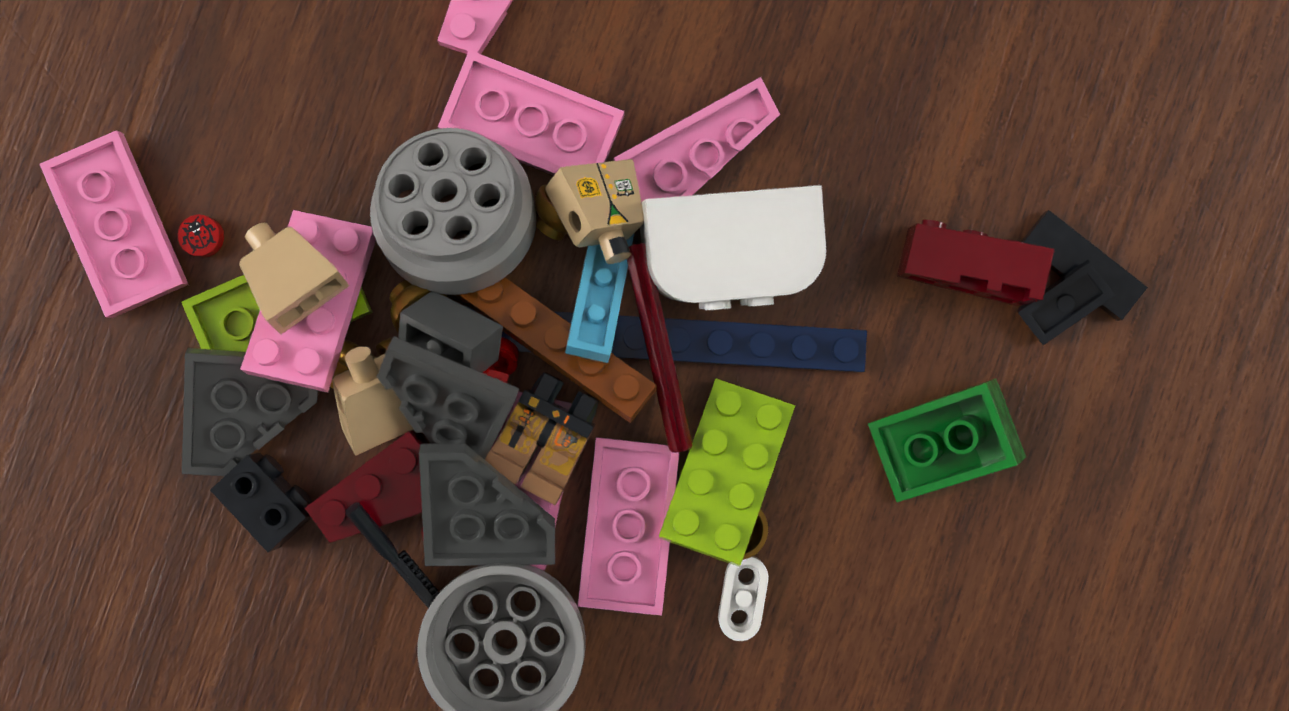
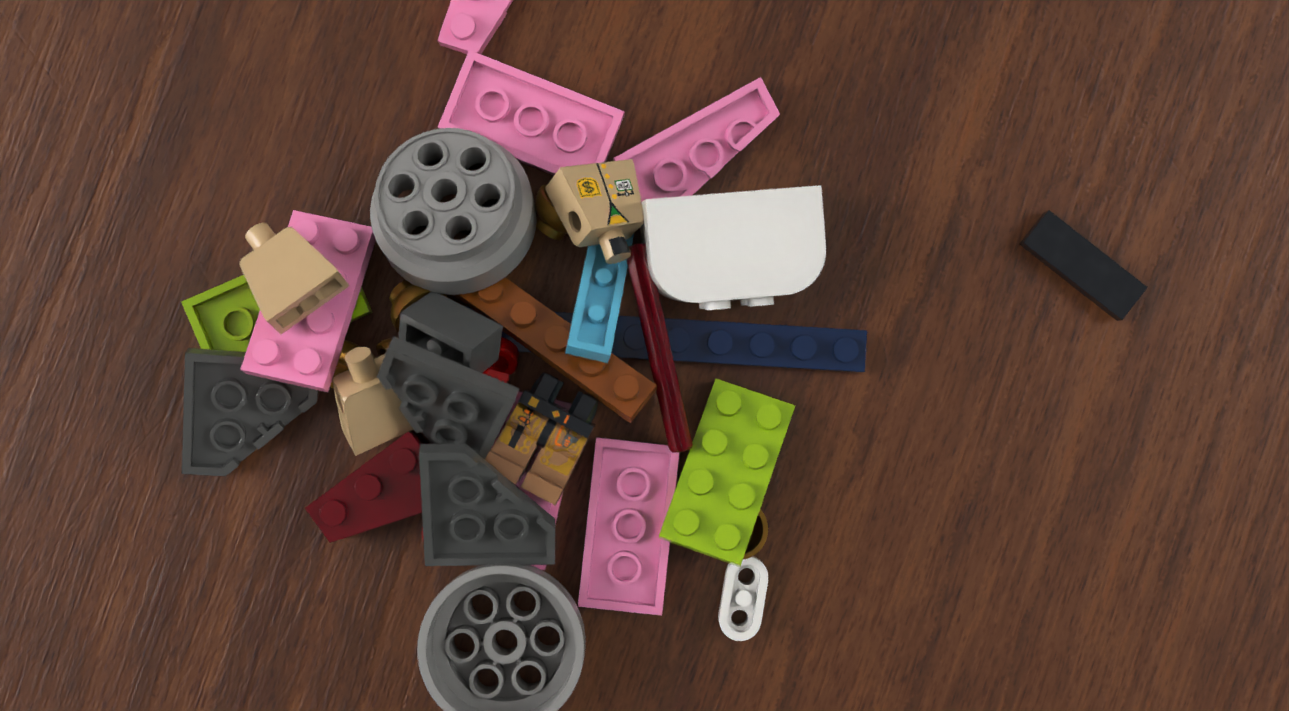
(114, 224): bright pink plate -> none
(200, 236): tile -> none
(263, 500): black brick -> none
(401, 562): black piece -> none
(947, 441): green slope -> none
(975, 263): dark red wedge -> none
(1066, 302): black plate -> none

